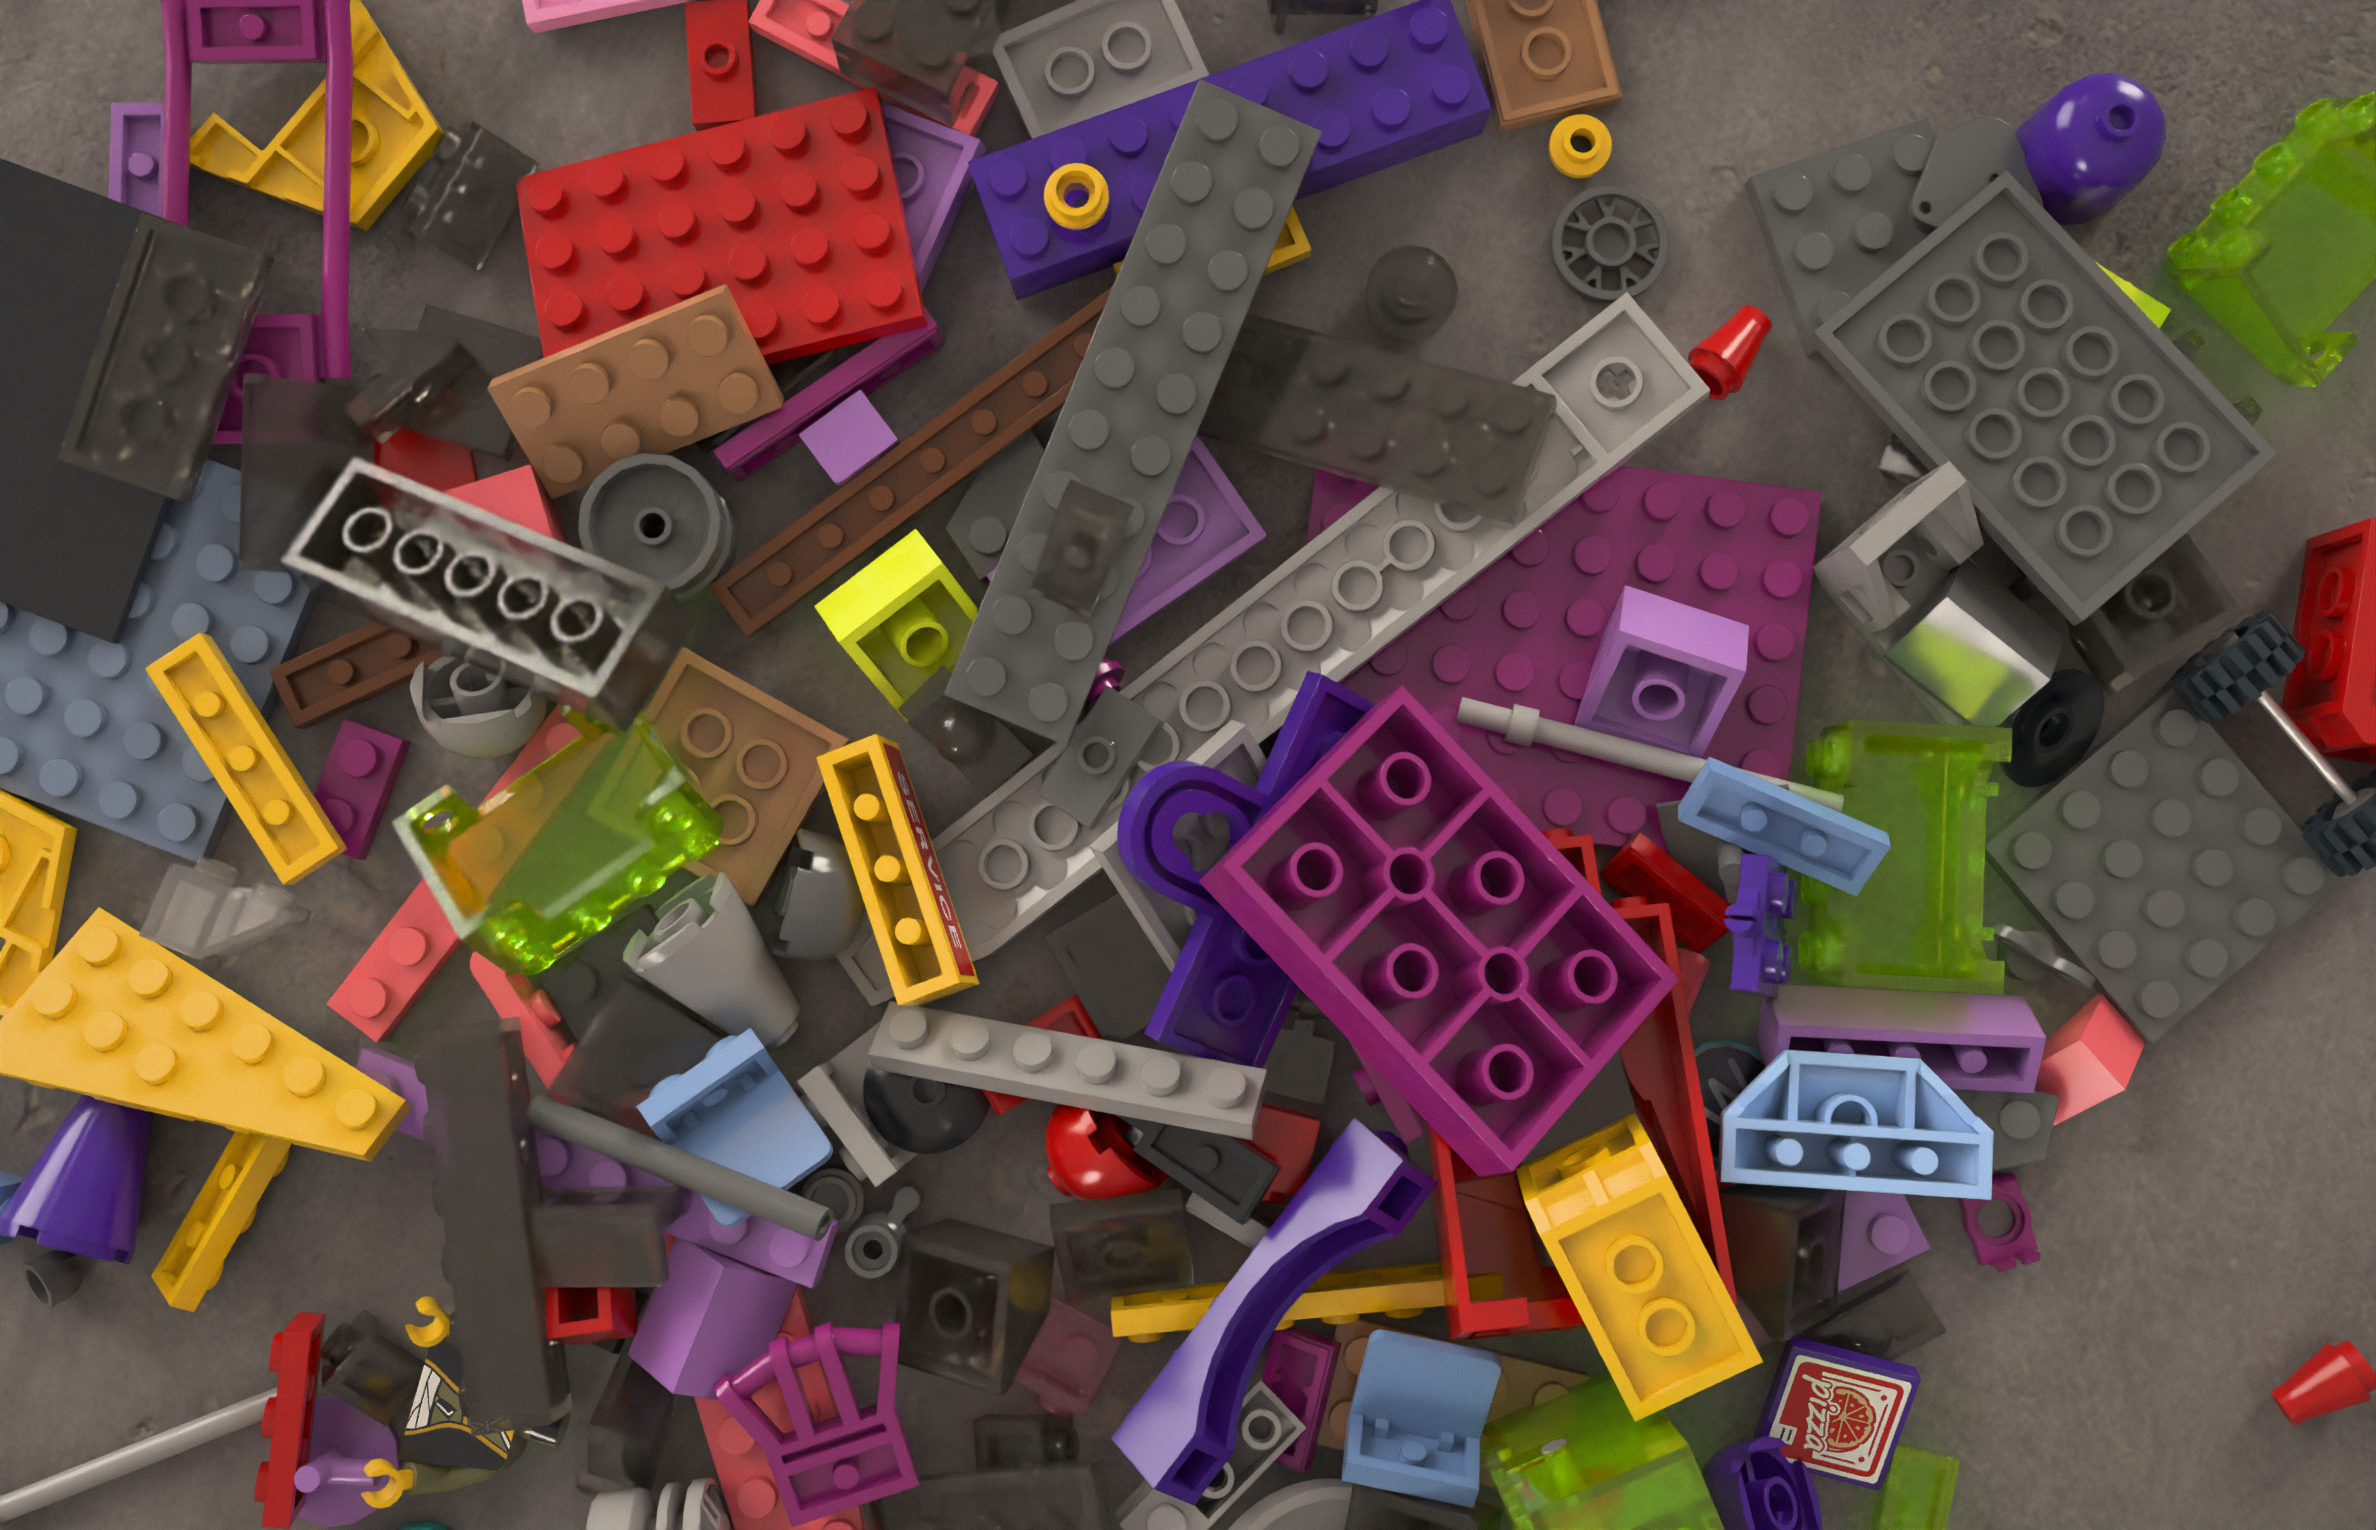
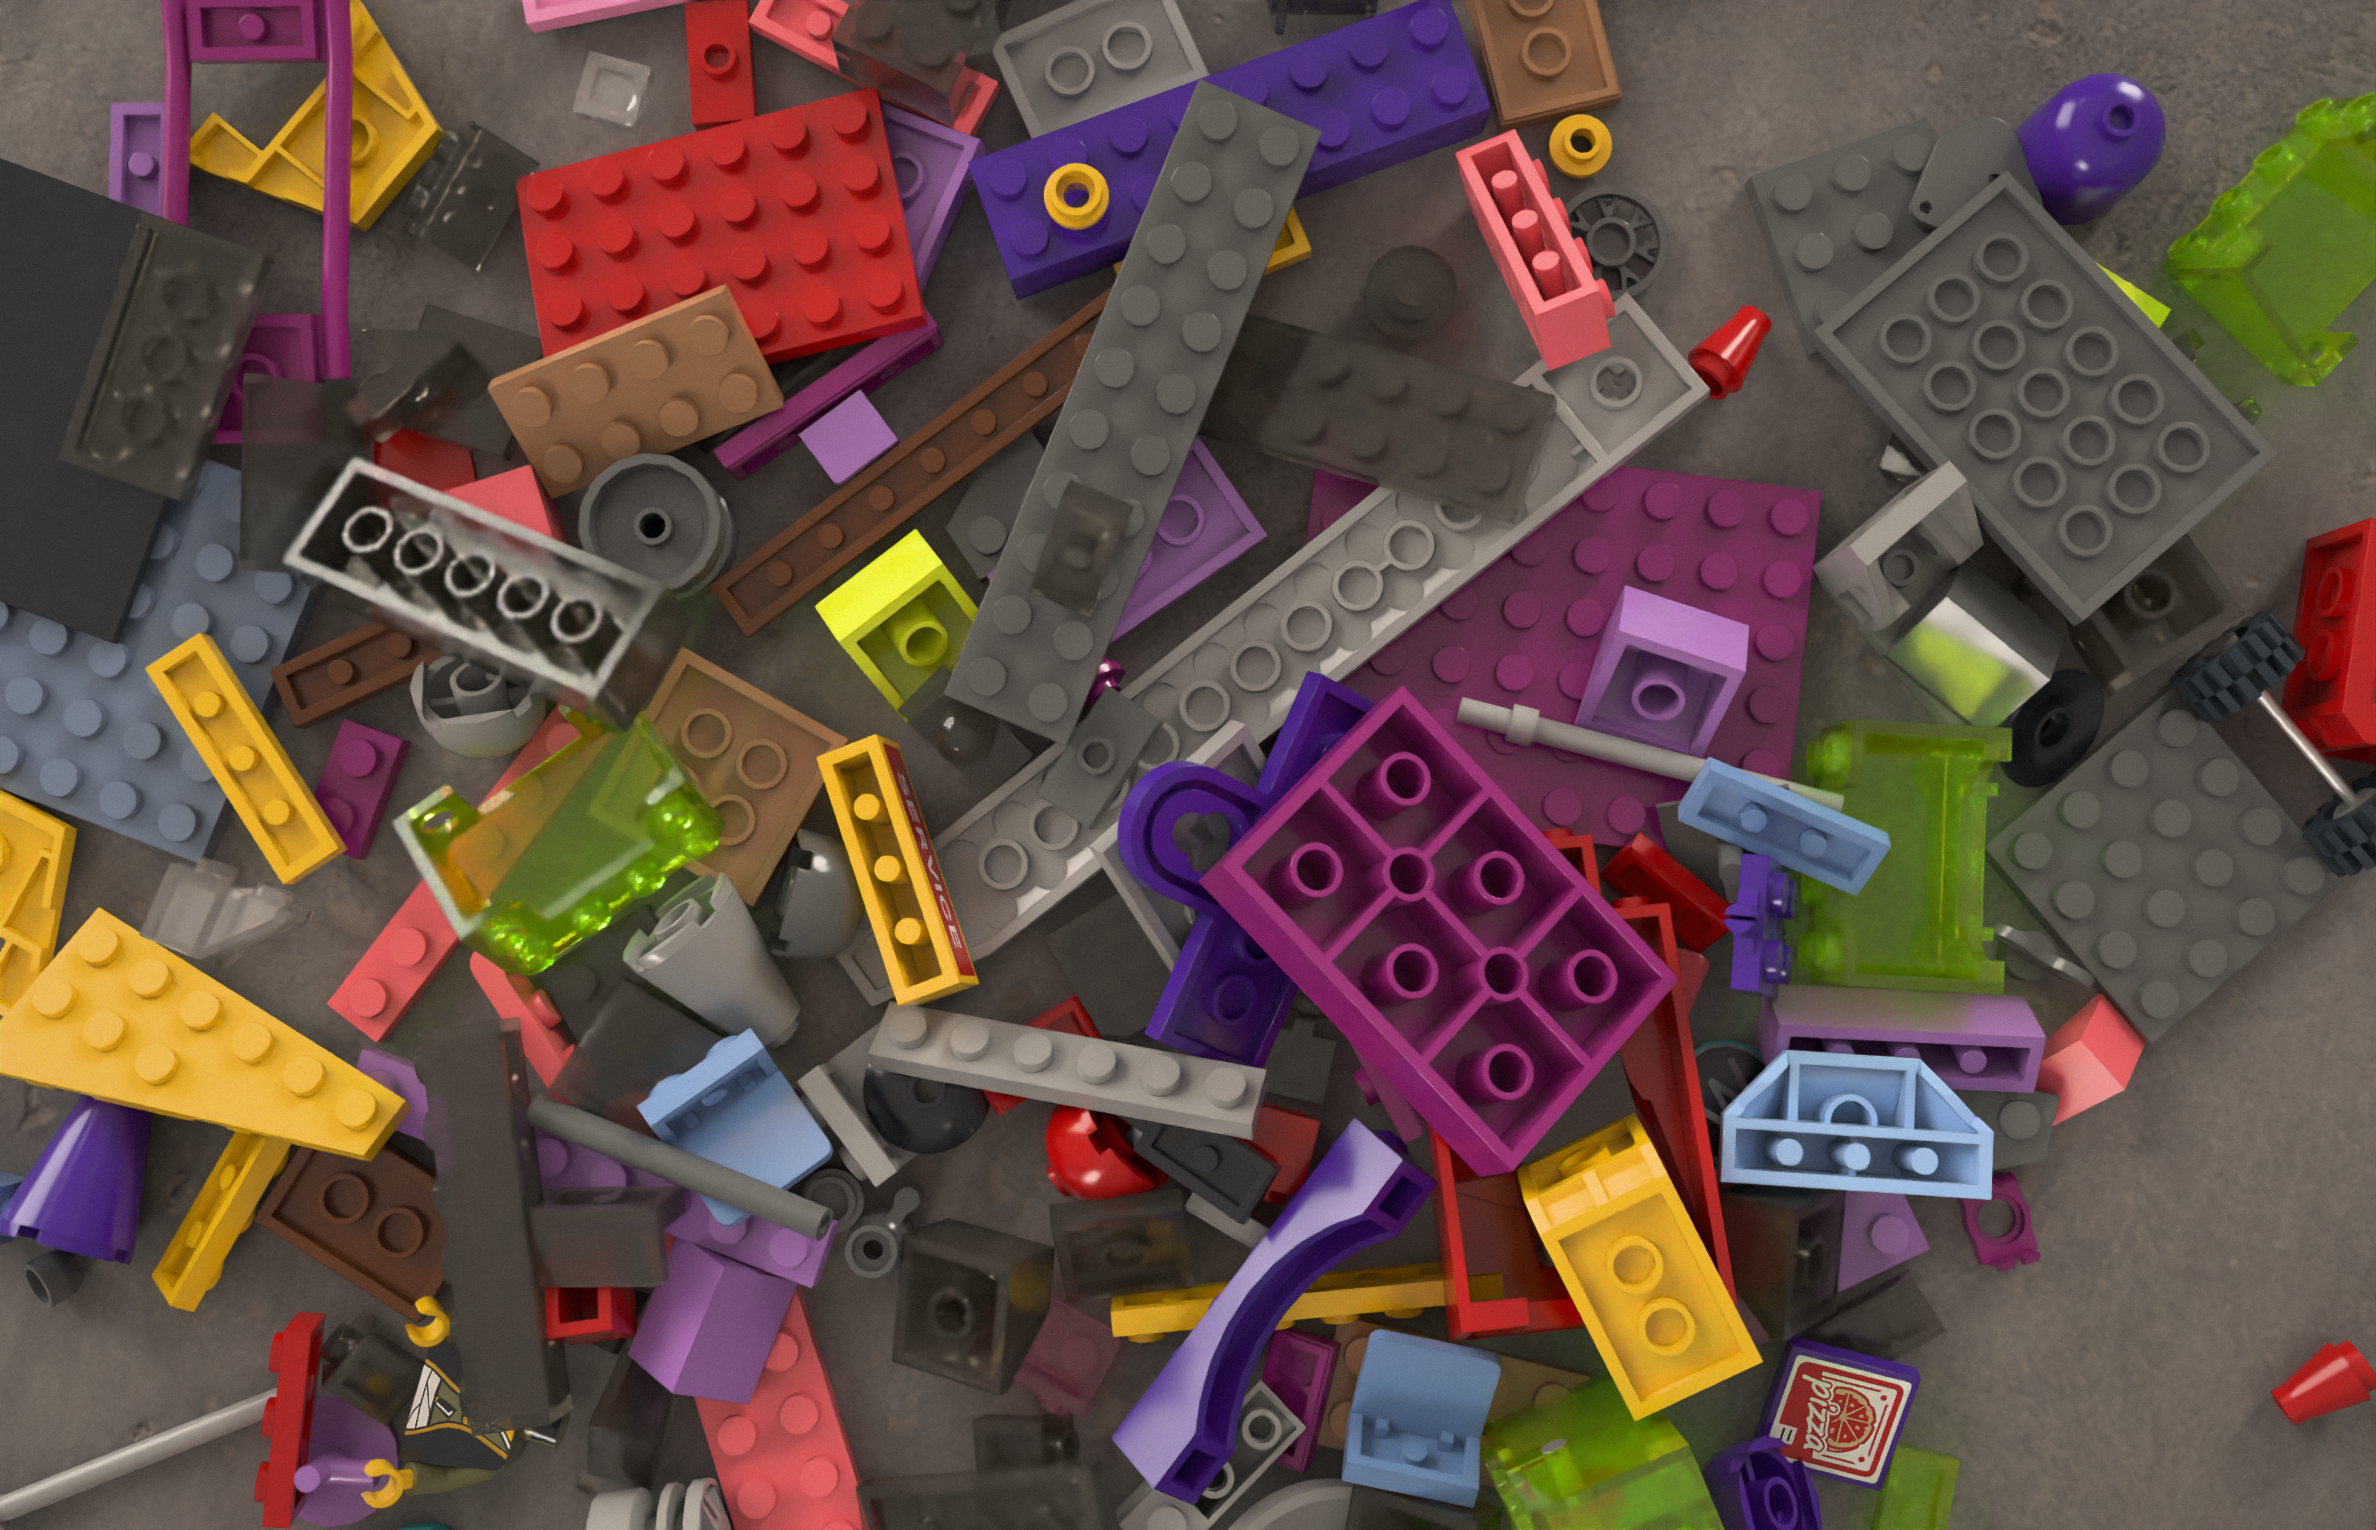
(364, 1222): none -> reddish brown plate
(614, 92): none -> clear plate
(840, 1459): magenta plate -> none
(1535, 250): none -> coral brick

